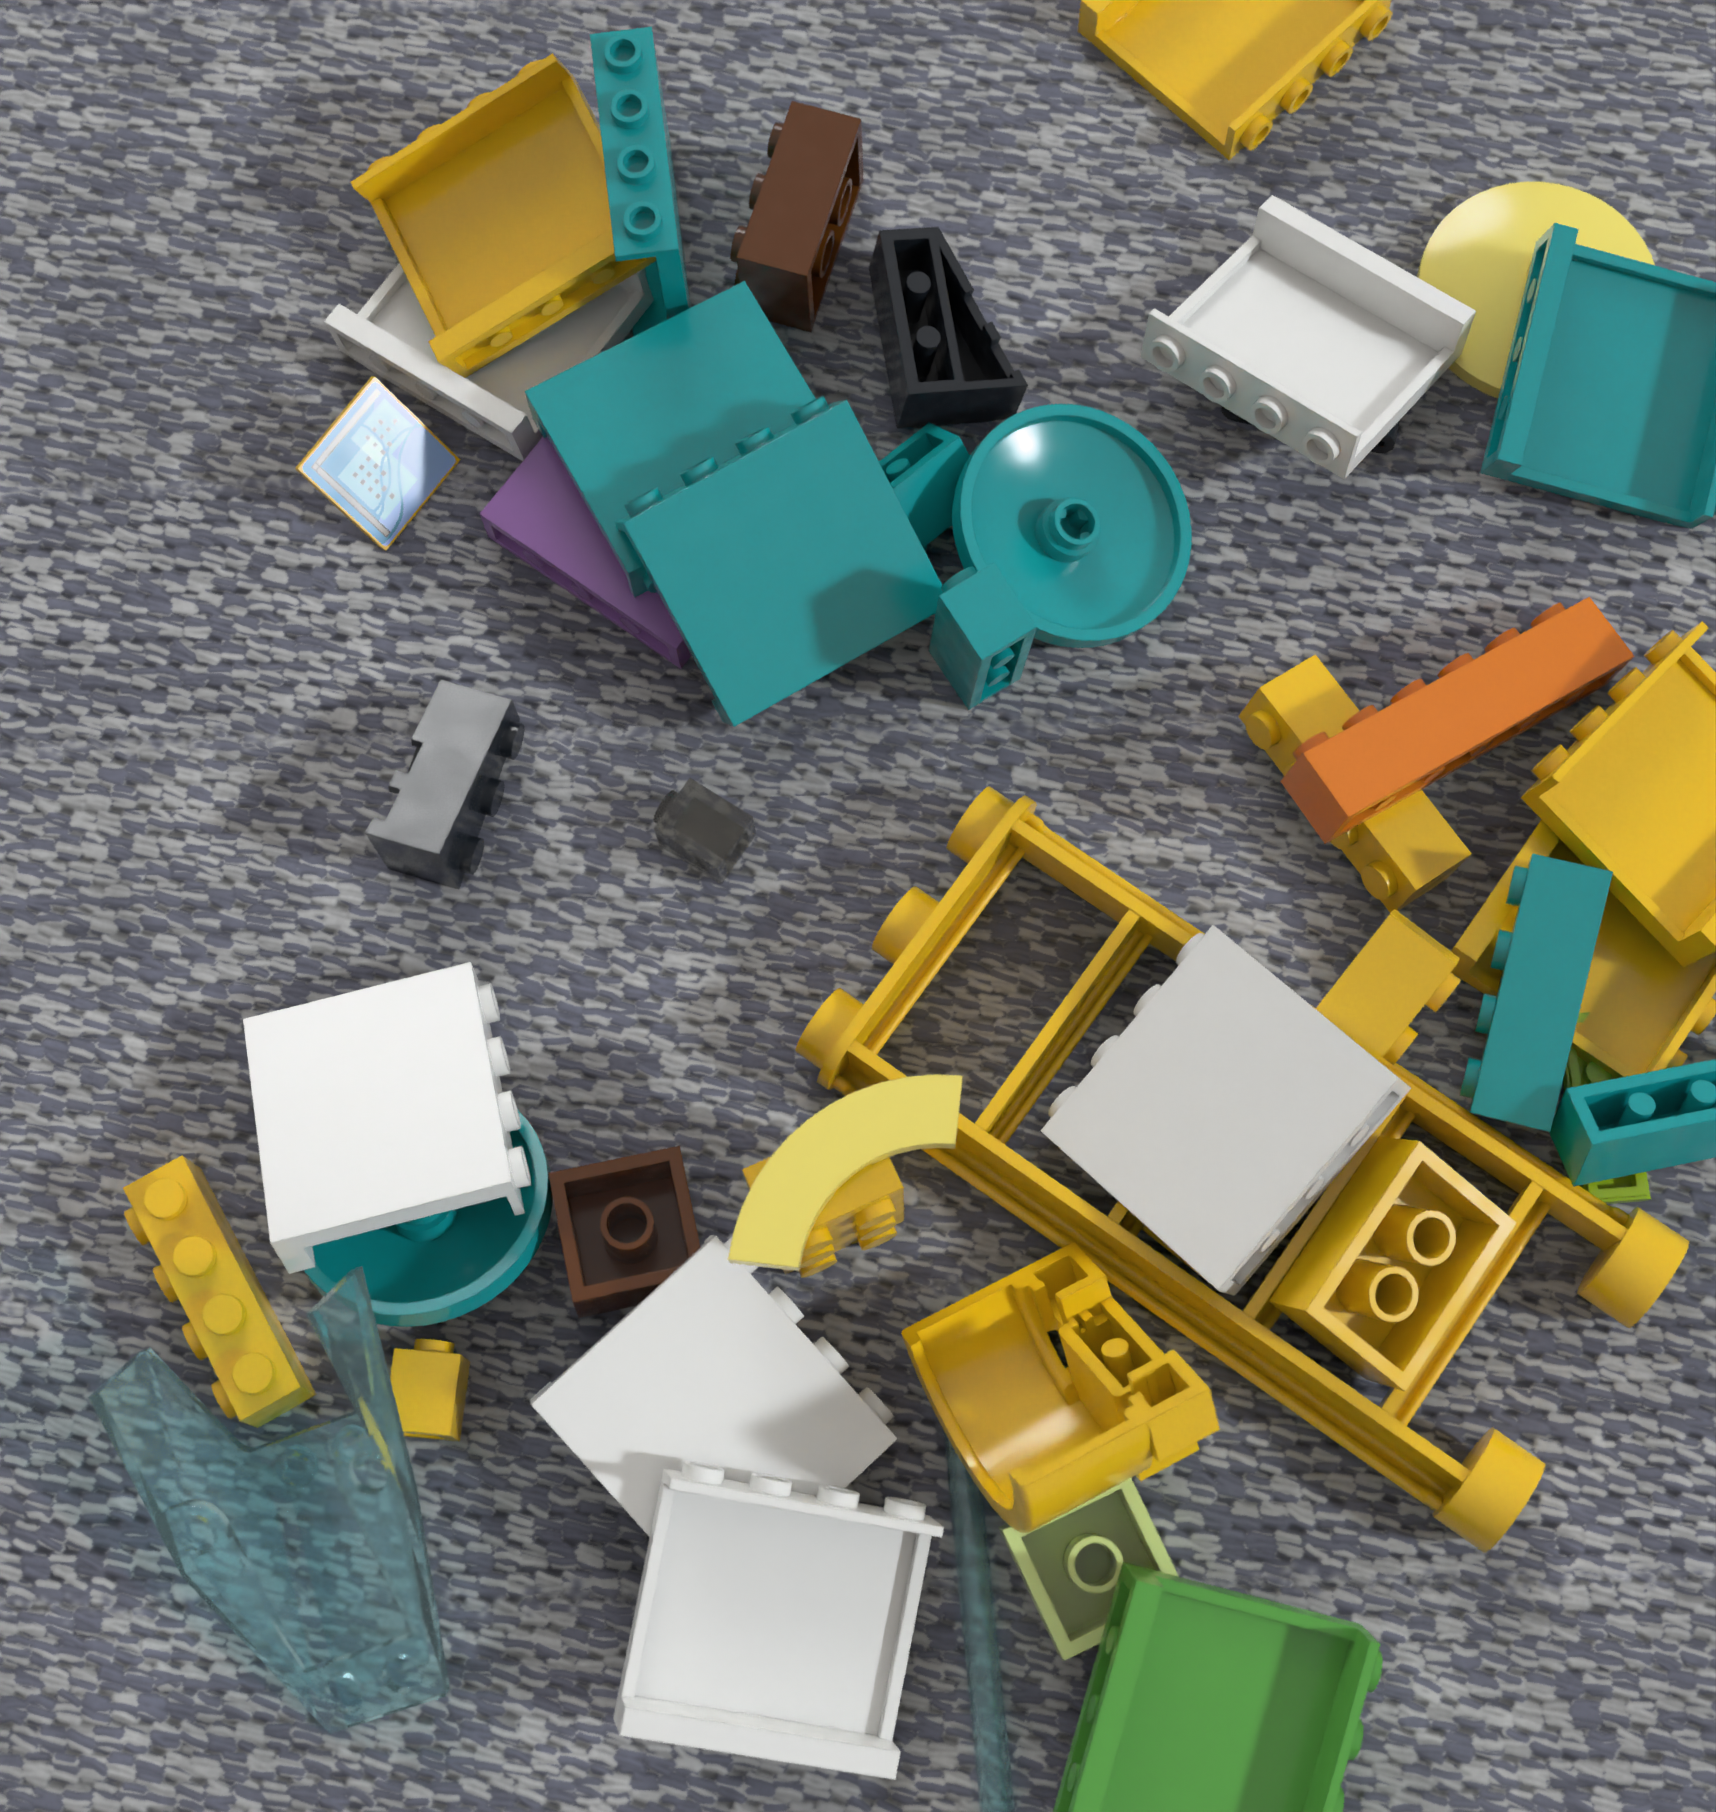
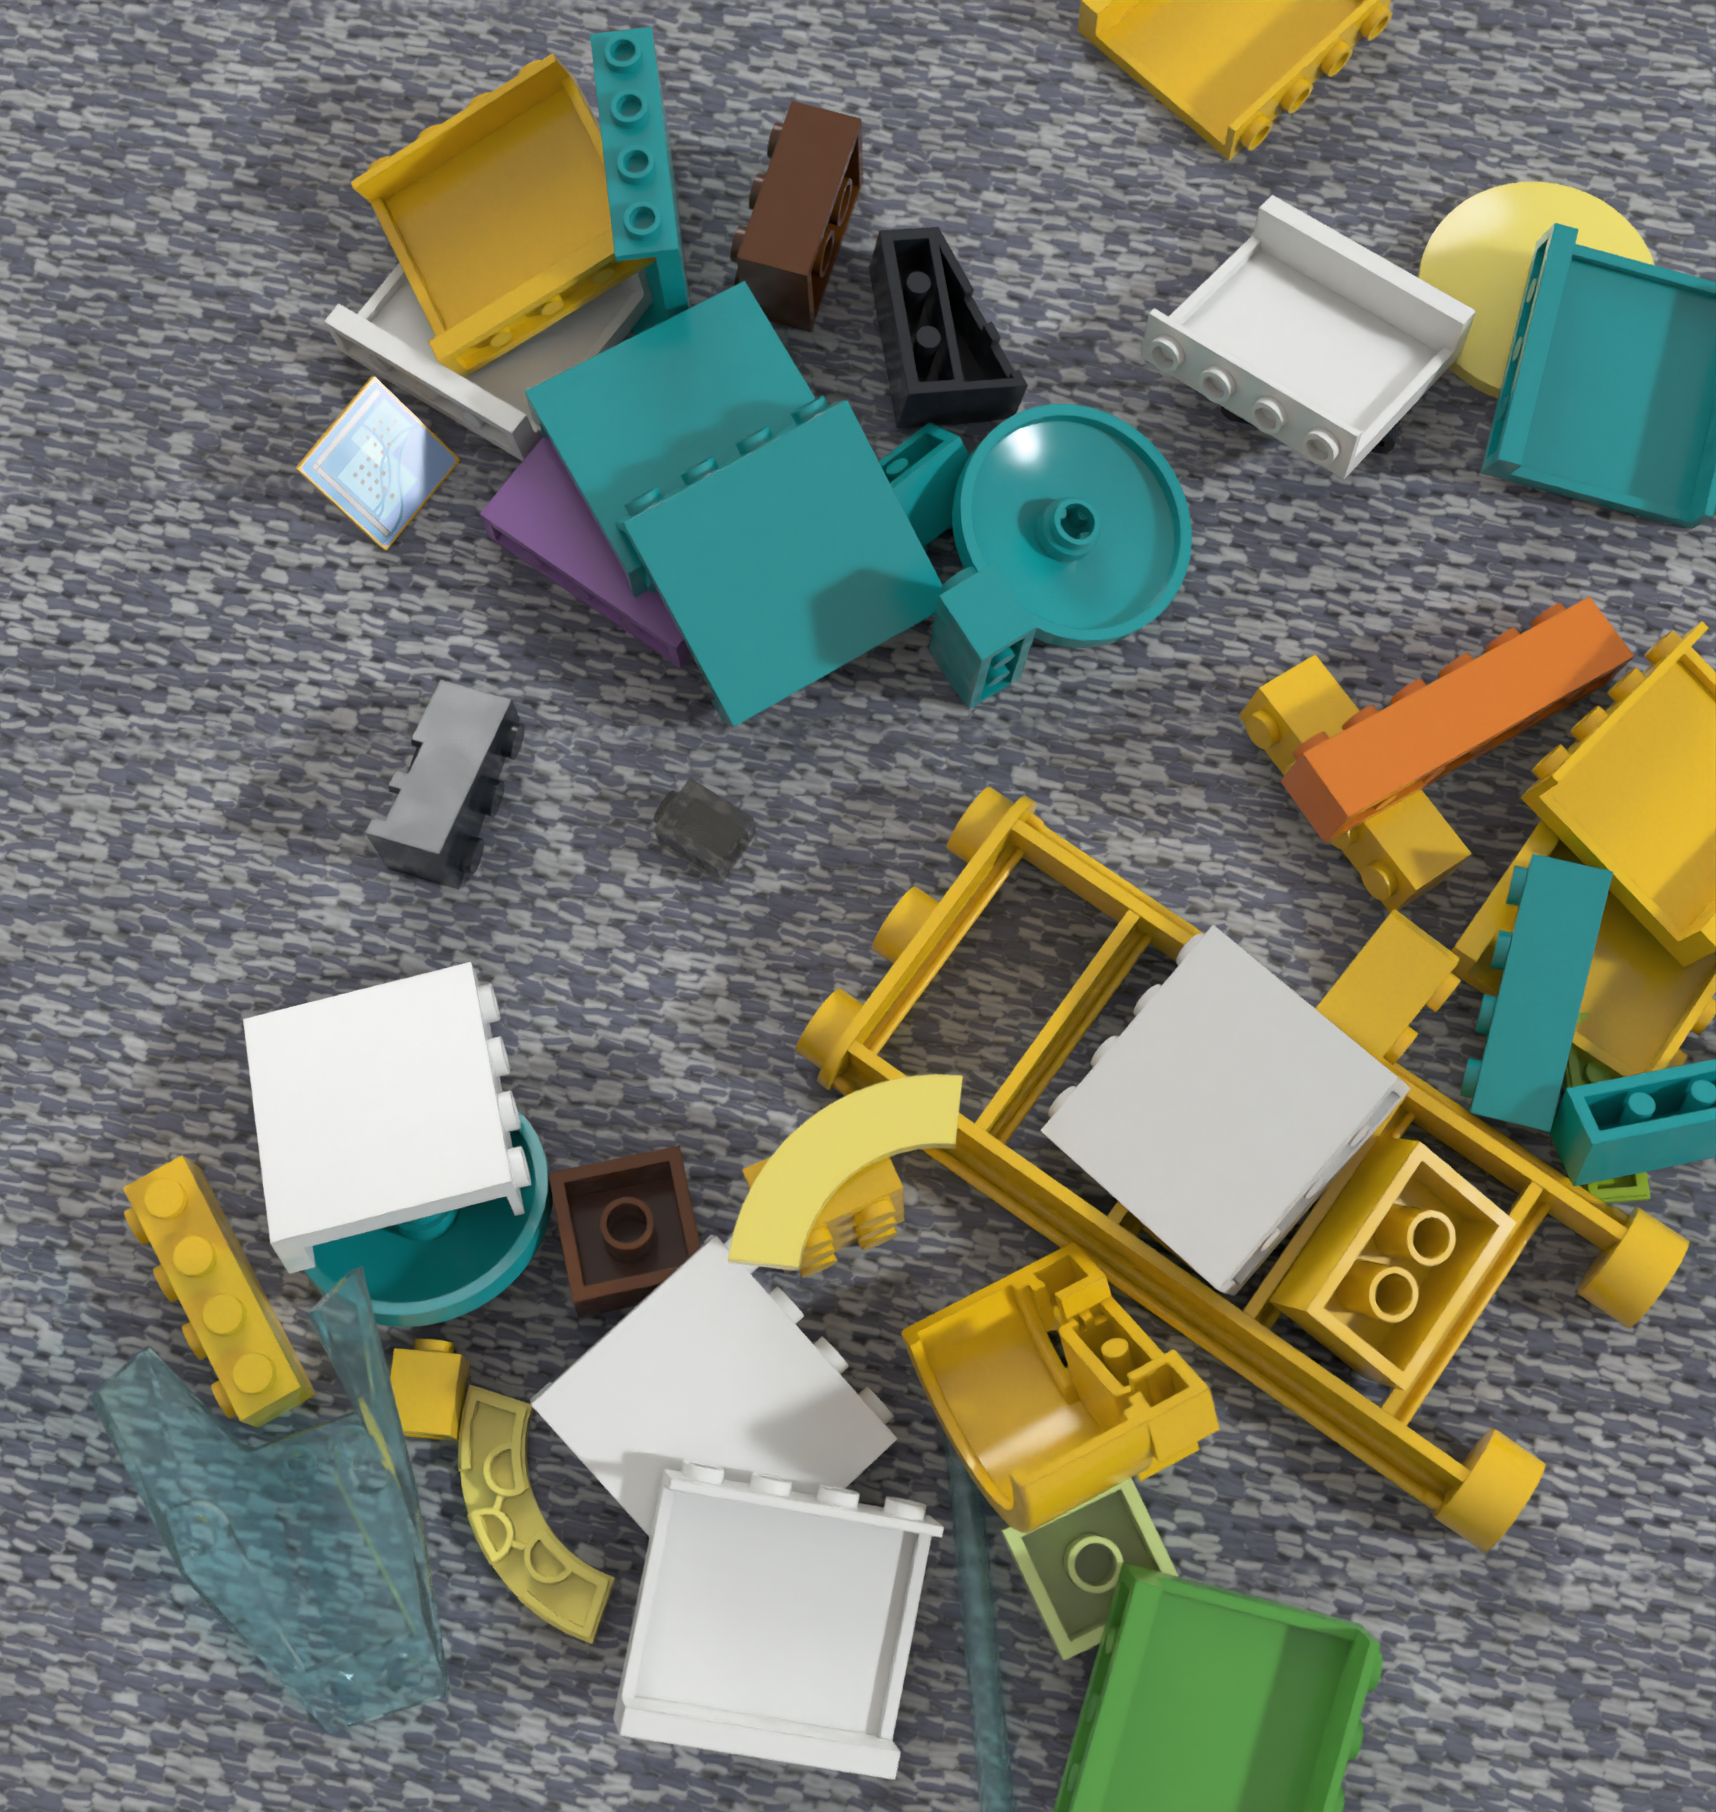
(511, 1525): none -> light yellow tile

